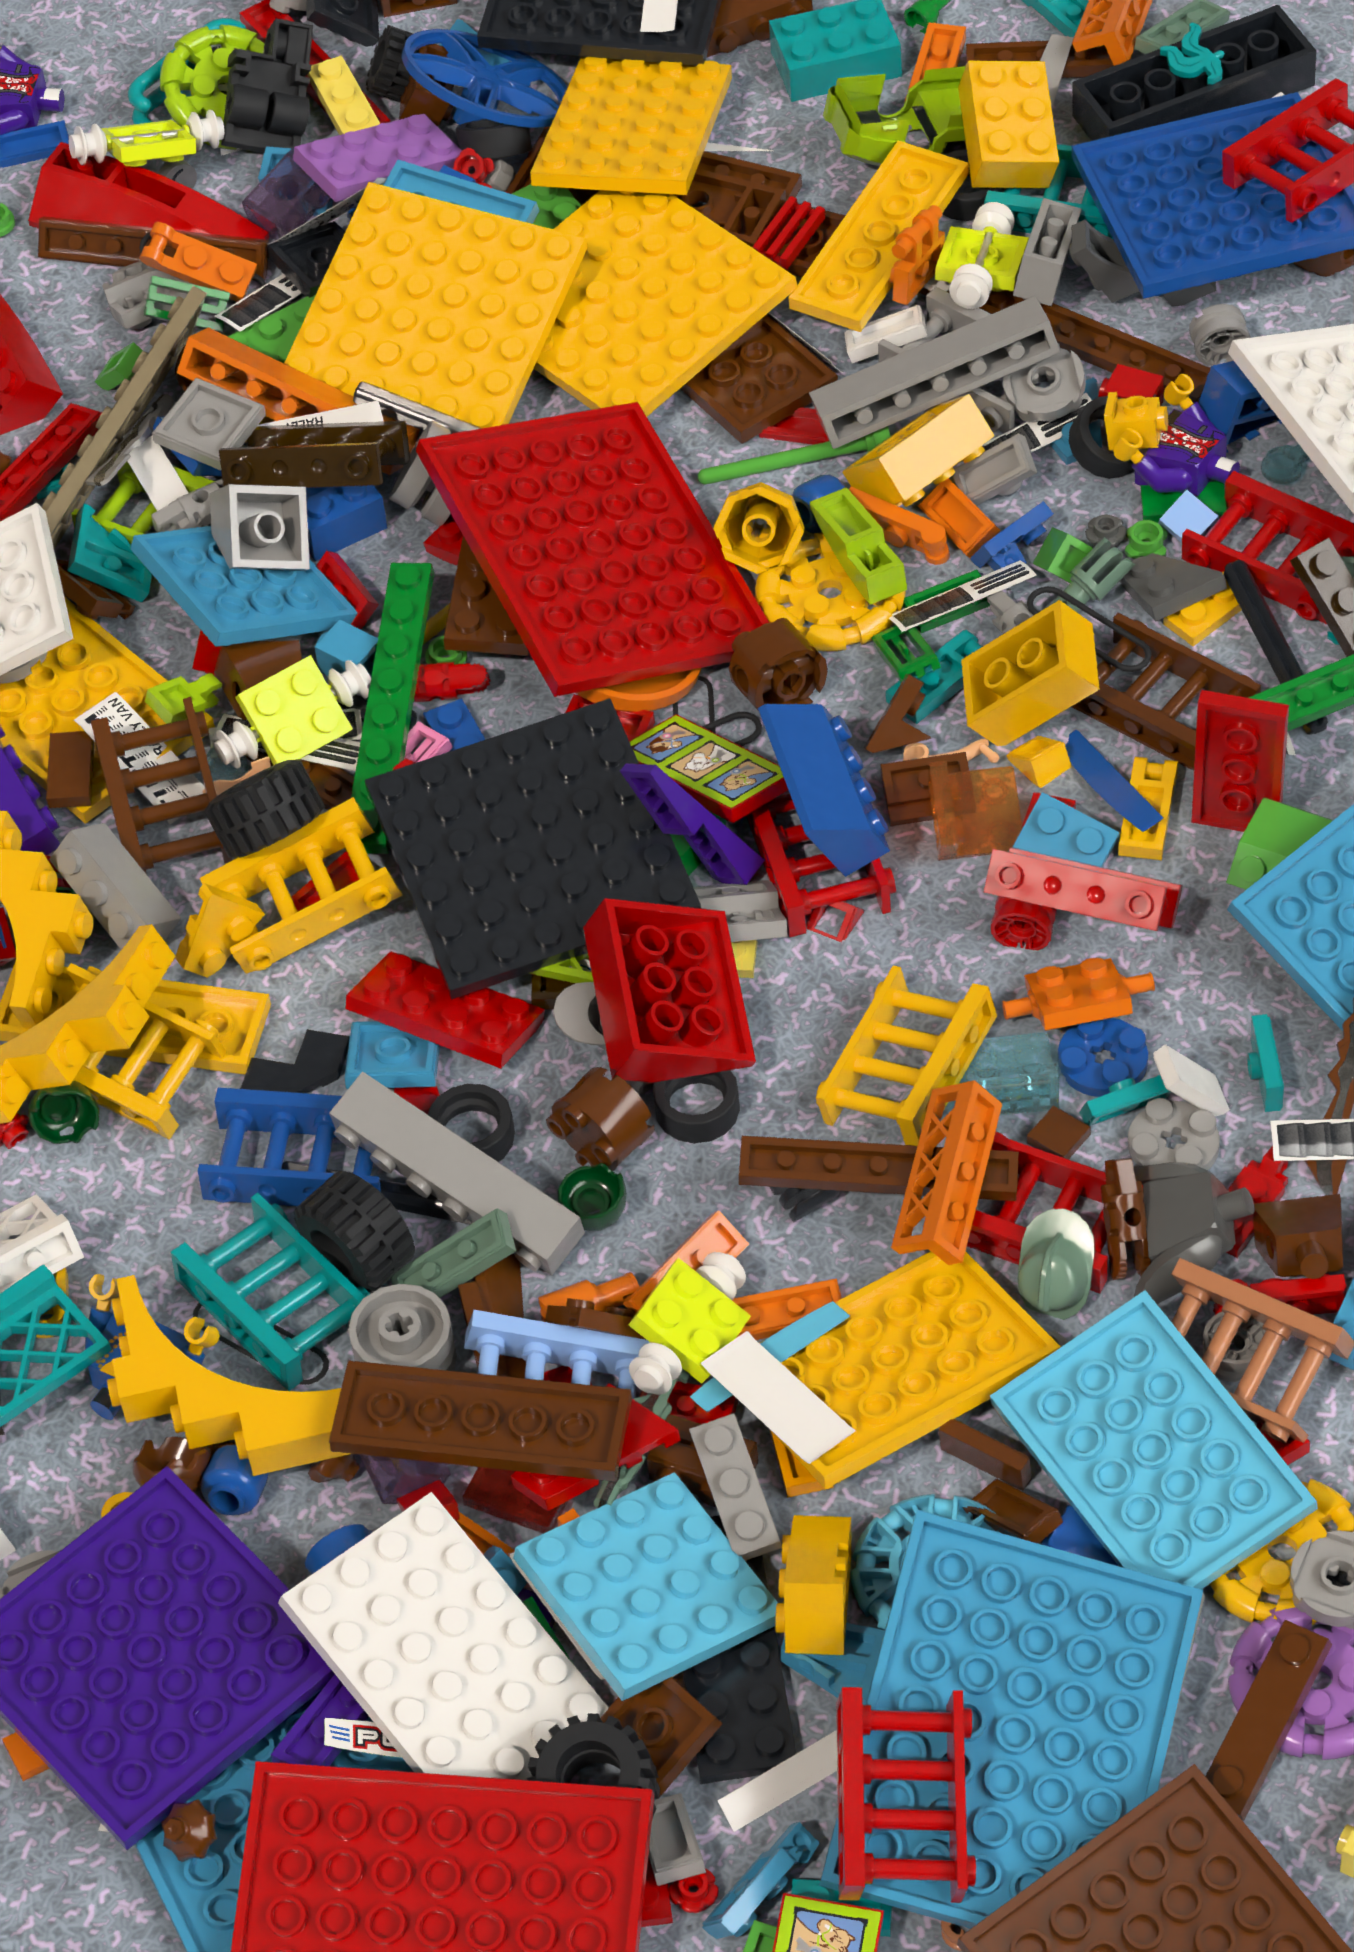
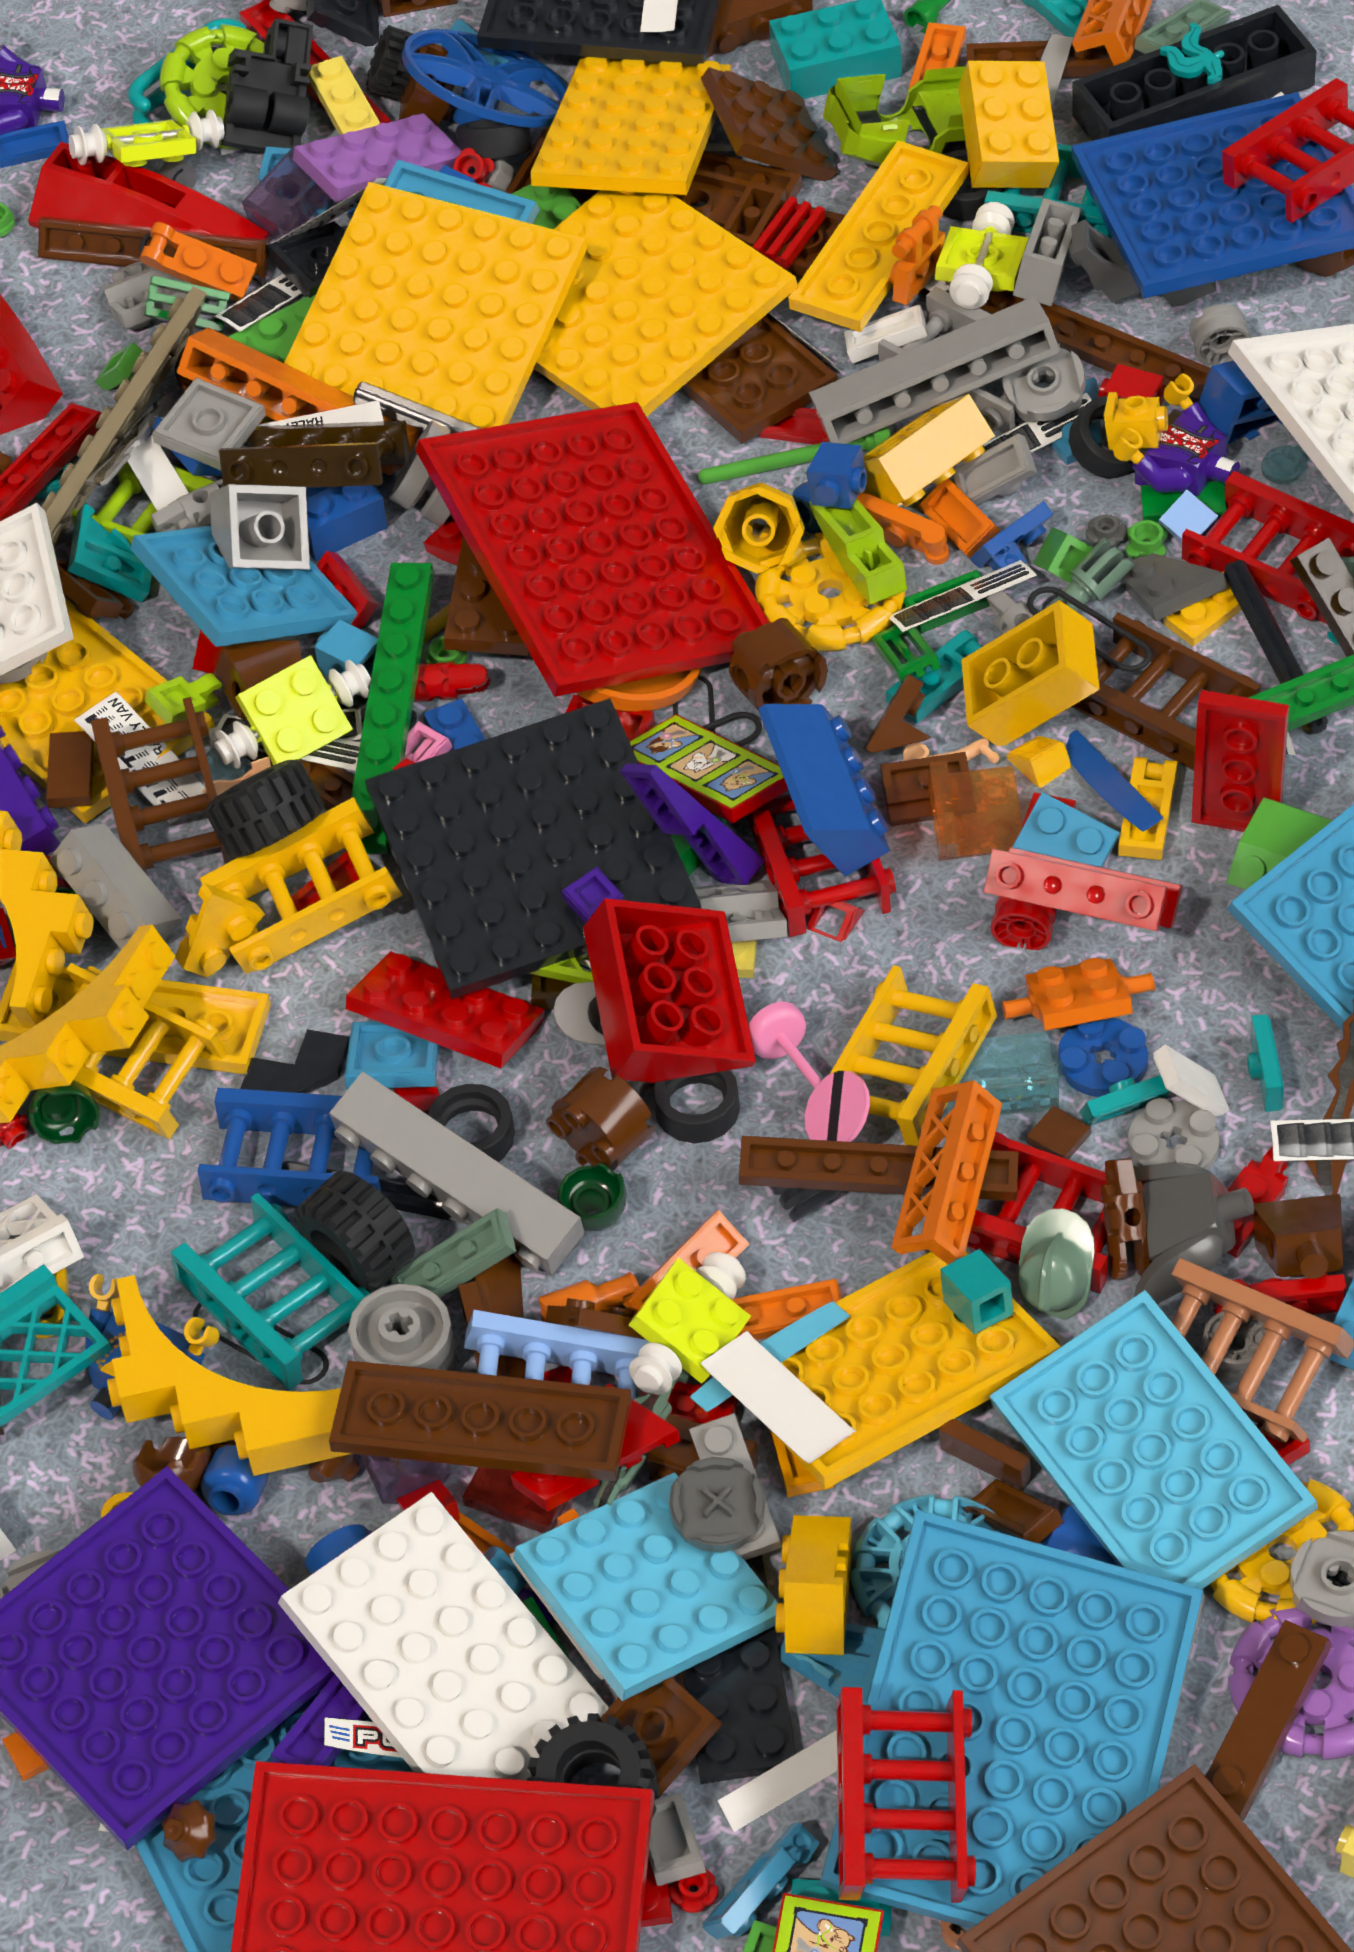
(589, 892): none -> dark purple tile
(717, 1504): none -> dark grey tile
(768, 124): none -> reddish brown plate
(836, 475): none -> blue brick
(838, 1101): none -> bright pink piece
(976, 1291): none -> teal brick

